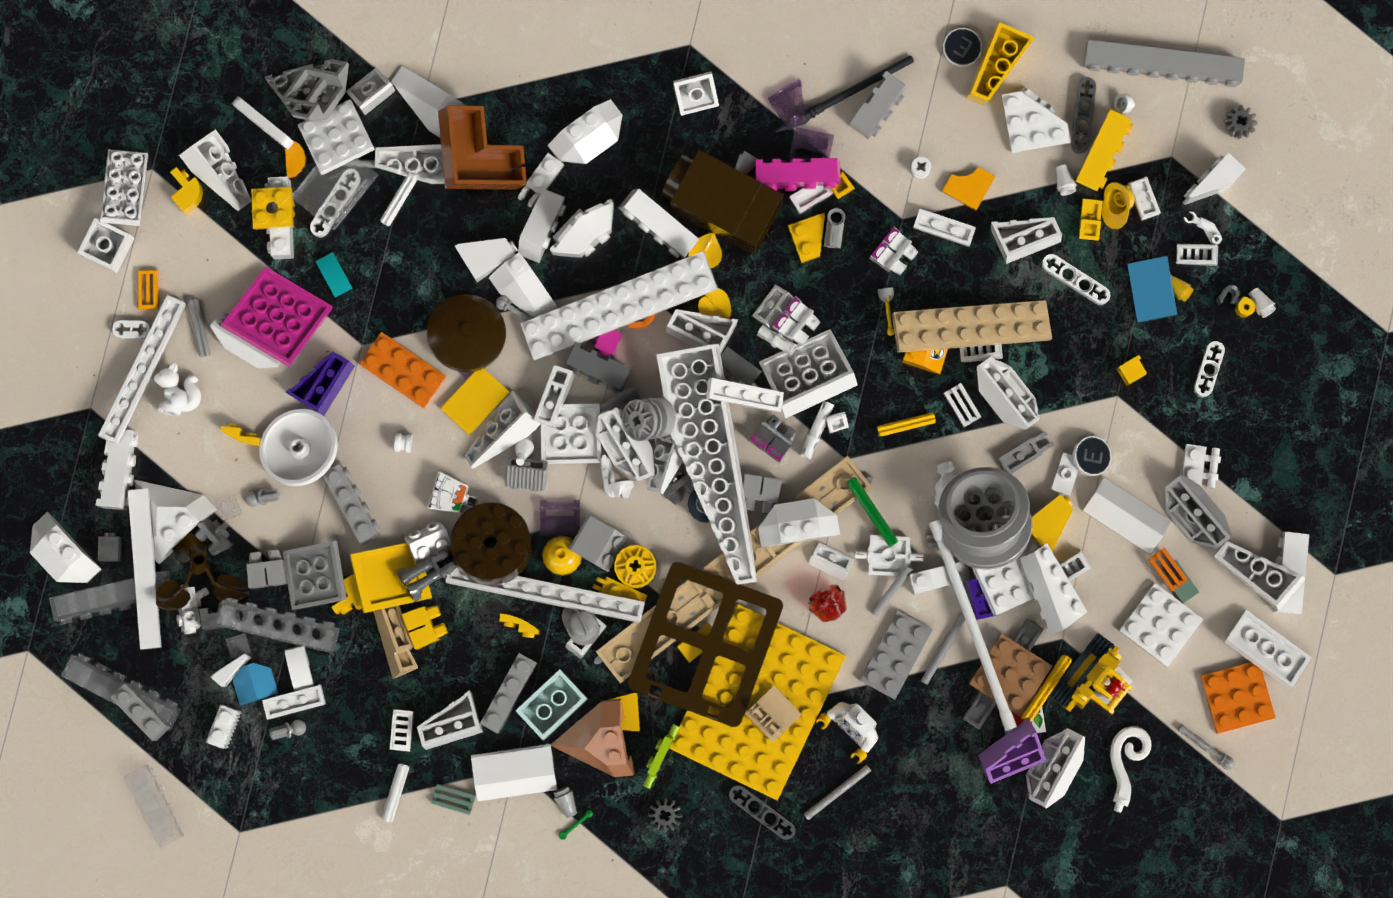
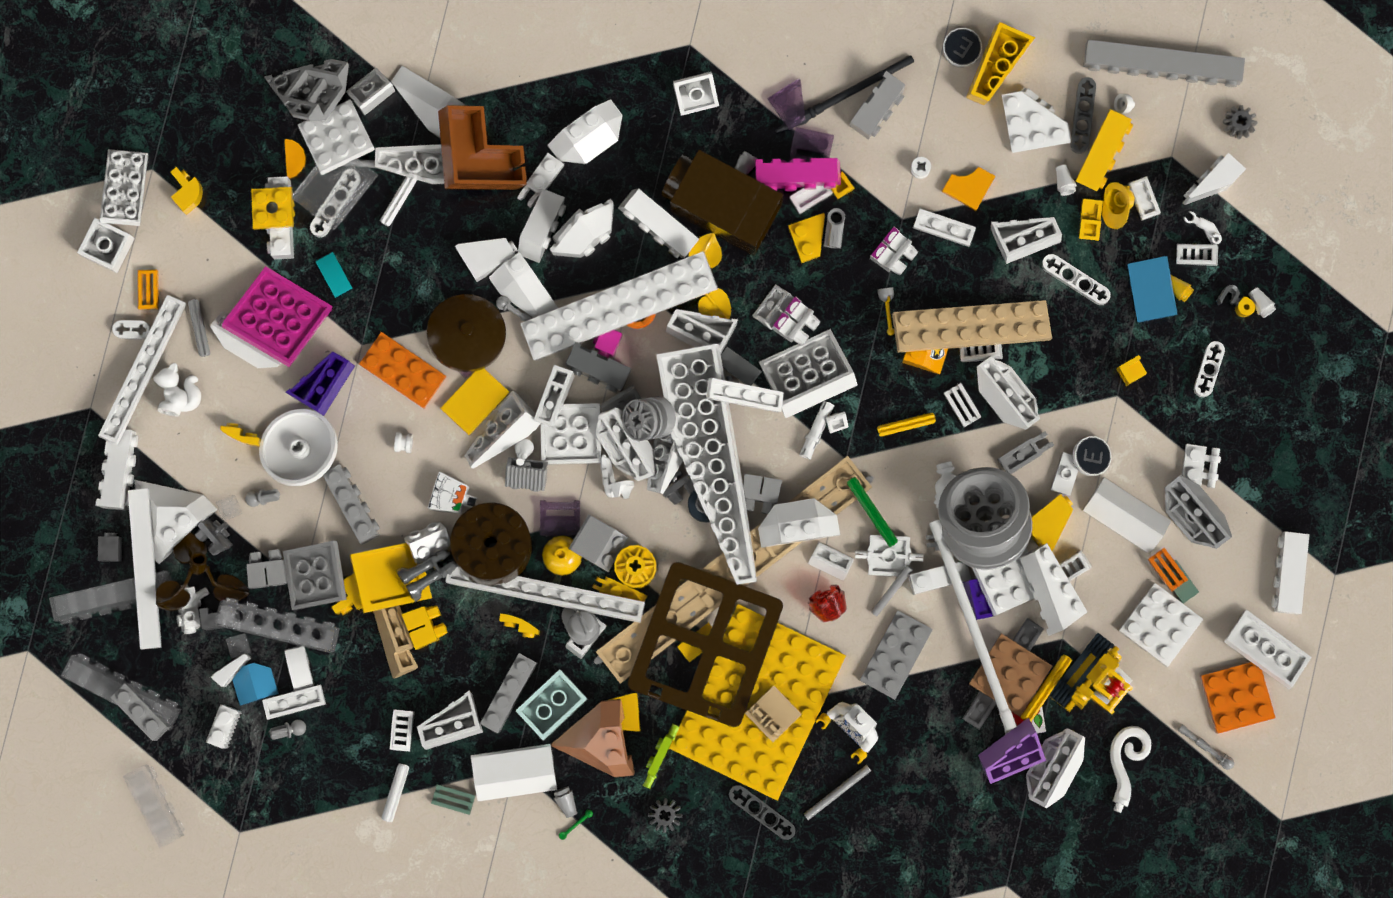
(60, 552): white wedge -> none
(212, 165): white wedge -> none
(262, 122): white beam -> none
(767, 432): flat silver hips -> none
(776, 340): white pin -> none
(943, 649): light grey bar -> none
(1266, 578): white wedge -> none

